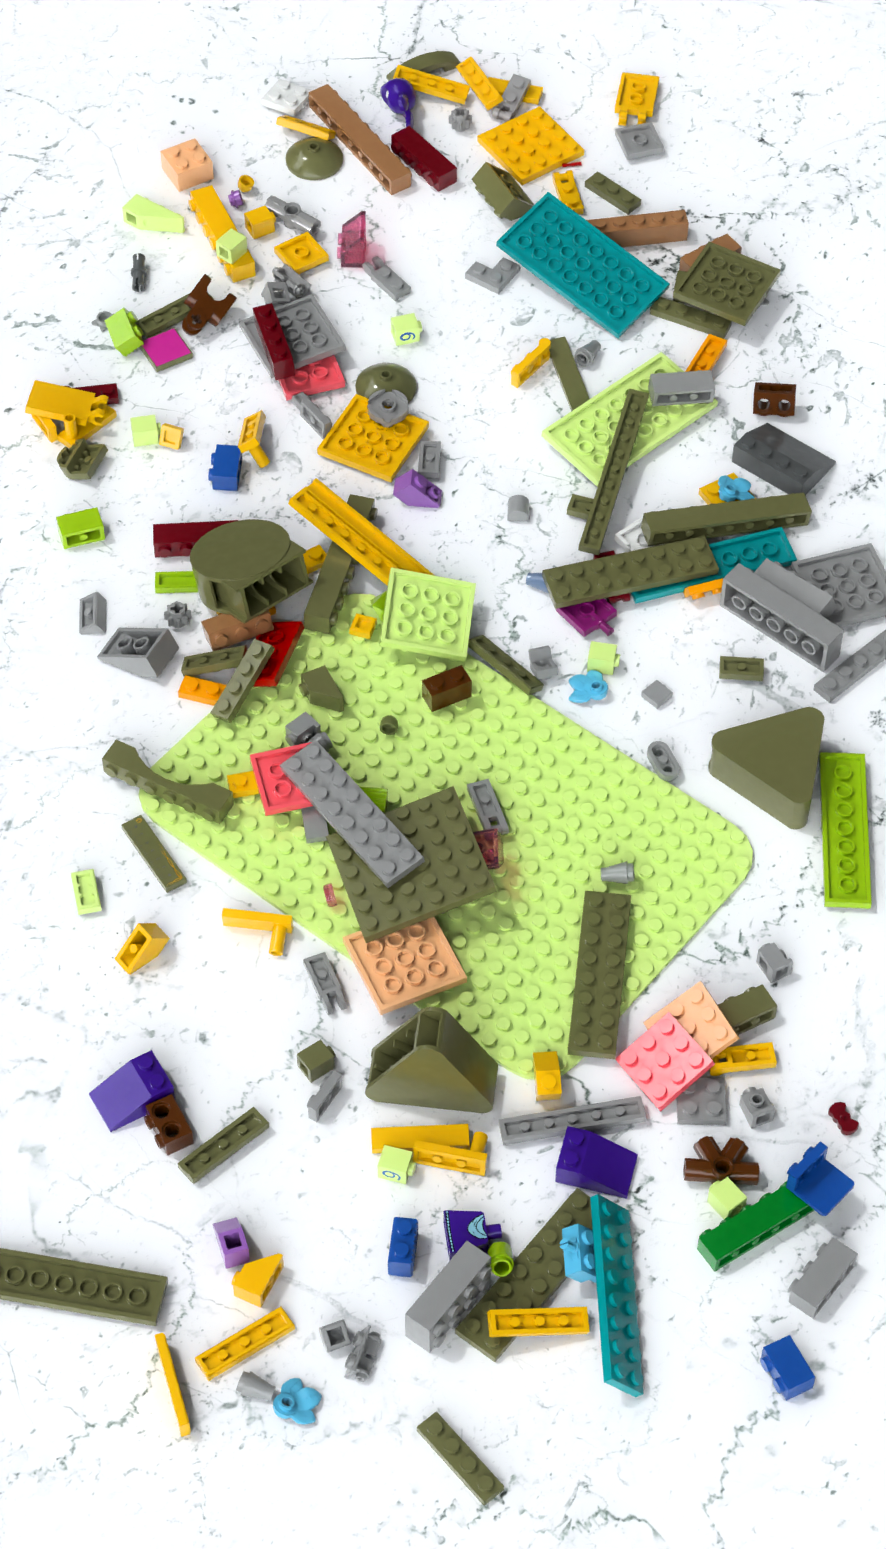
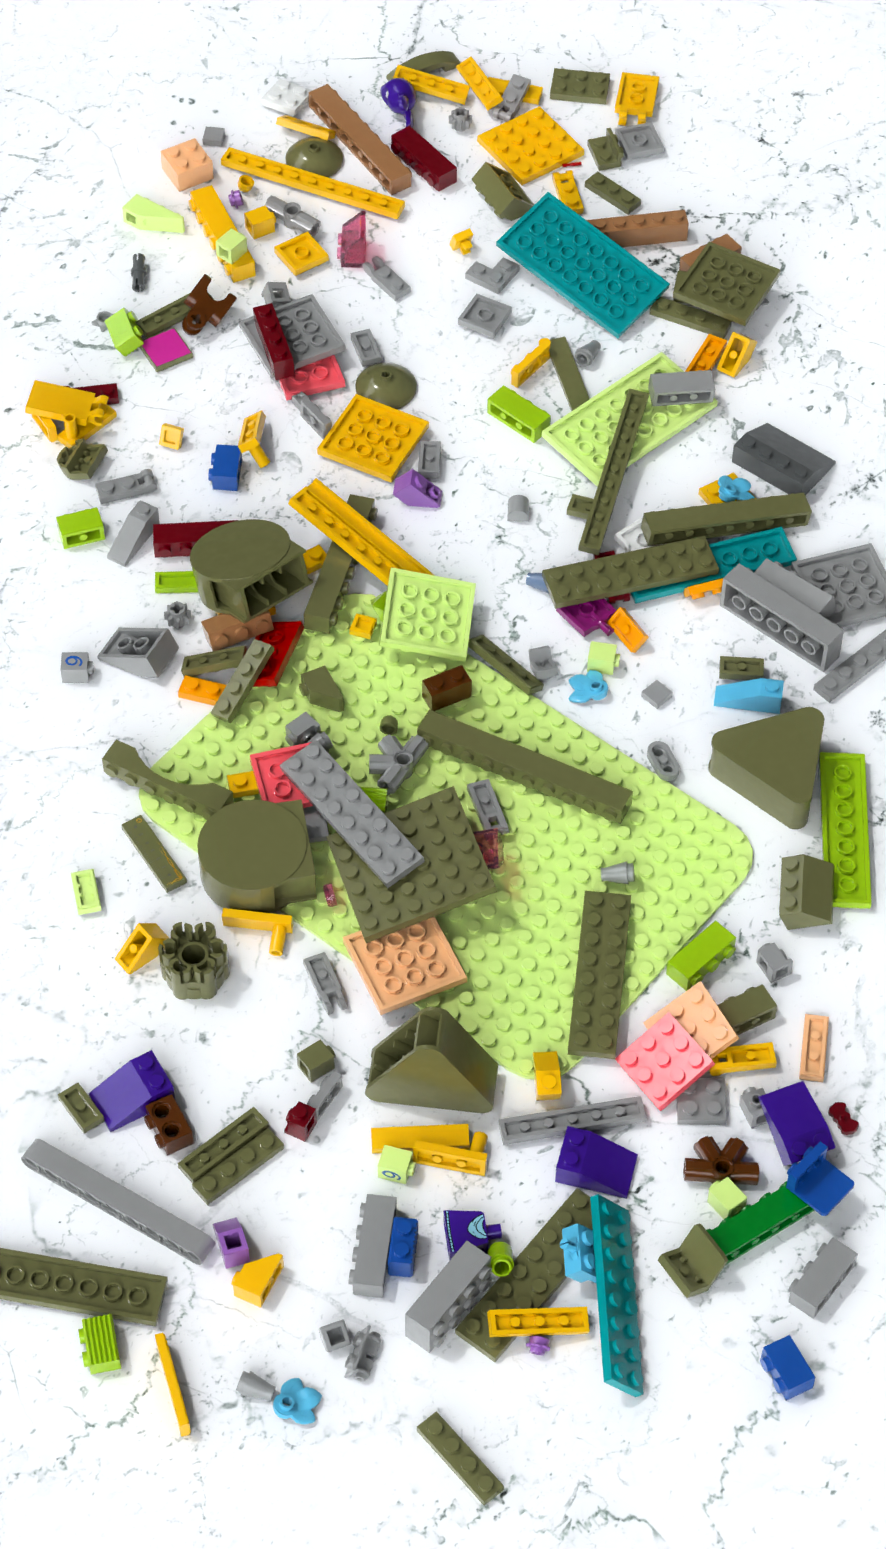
(76, 667): none -> light grey brick
(81, 1108): none -> olive plate
(92, 614): light grey slope -> none
(101, 1344): none -> lime brick
(118, 1201): none -> light grey beam
(126, 487): none -> light grey plate
(134, 533): none -> light grey slope
(145, 430): yellowish green brick -> none
(183, 951): none -> olive piece
(213, 136): none -> light grey tile
(238, 1166): none -> olive plate
(244, 1343): yellow tile -> none
(257, 856): none -> olive brick
(295, 283): light grey hinge -> none
(301, 1121): none -> dark red brick
(313, 183): none -> yellow plate
(366, 347): none -> light grey plate
(374, 1245): none -> light grey brick
(386, 416): light grey plate -> none
(396, 761): none -> light grey piece
(405, 329): yellowish green brick -> none
(463, 241): none -> yellow tile
(484, 315): none -> light grey plate
(518, 413): none -> lime brick
(525, 766): none -> olive brick
(538, 1345): none -> medium lavender plate
(580, 86): none -> olive plate
(606, 151): none -> olive bracket
(627, 629): none -> light orange plate
(695, 1262): none -> olive bracket
(701, 956): none -> lime brick
(736, 354): none -> yellow slope
(751, 695): none -> medium azure slope
(774, 394): reddish brown brick -> none
(795, 1122): none -> dark purple slope
(806, 892): none -> olive slope
(814, 1048): none -> light nougat tile

